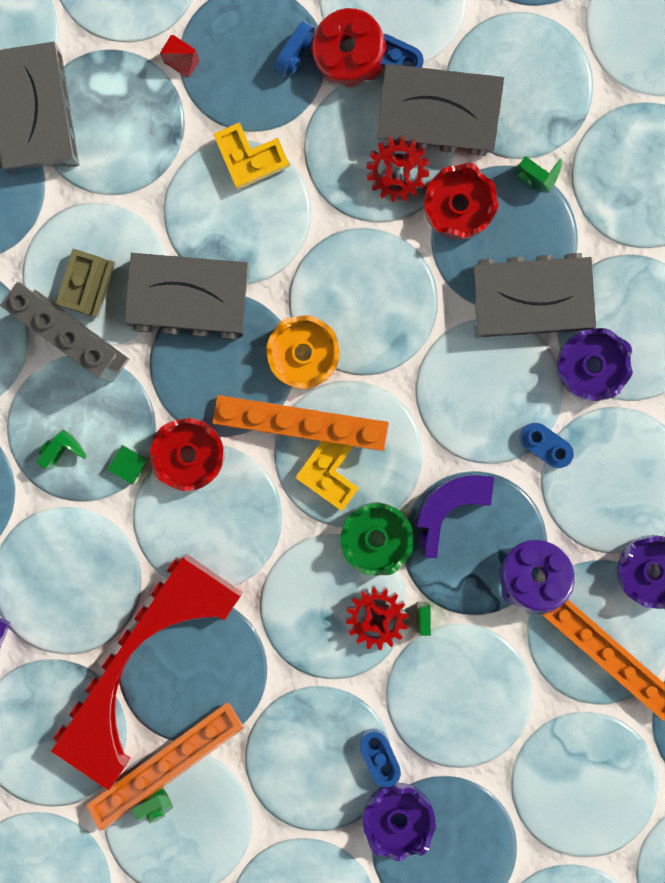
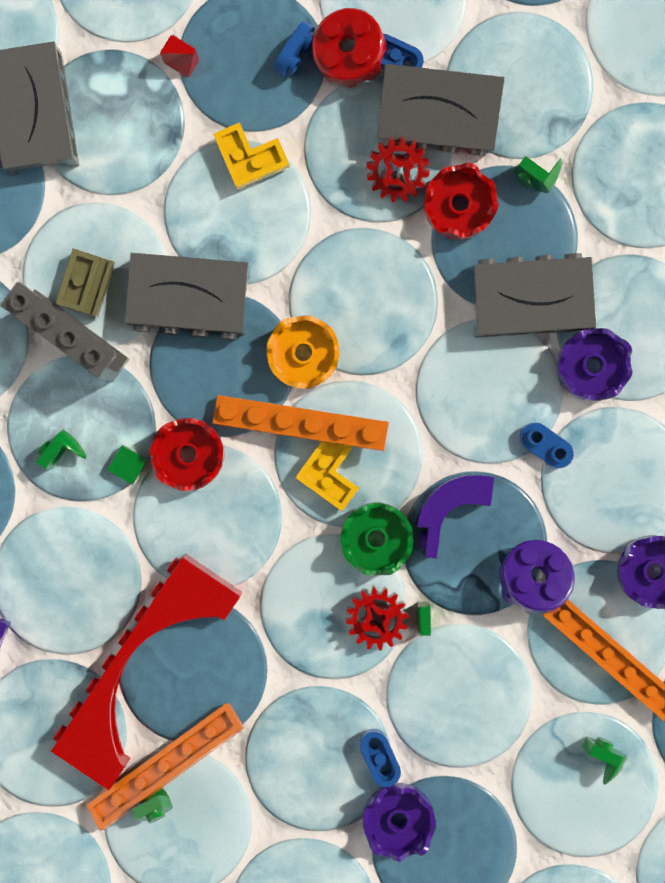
(604, 751): none -> green plate

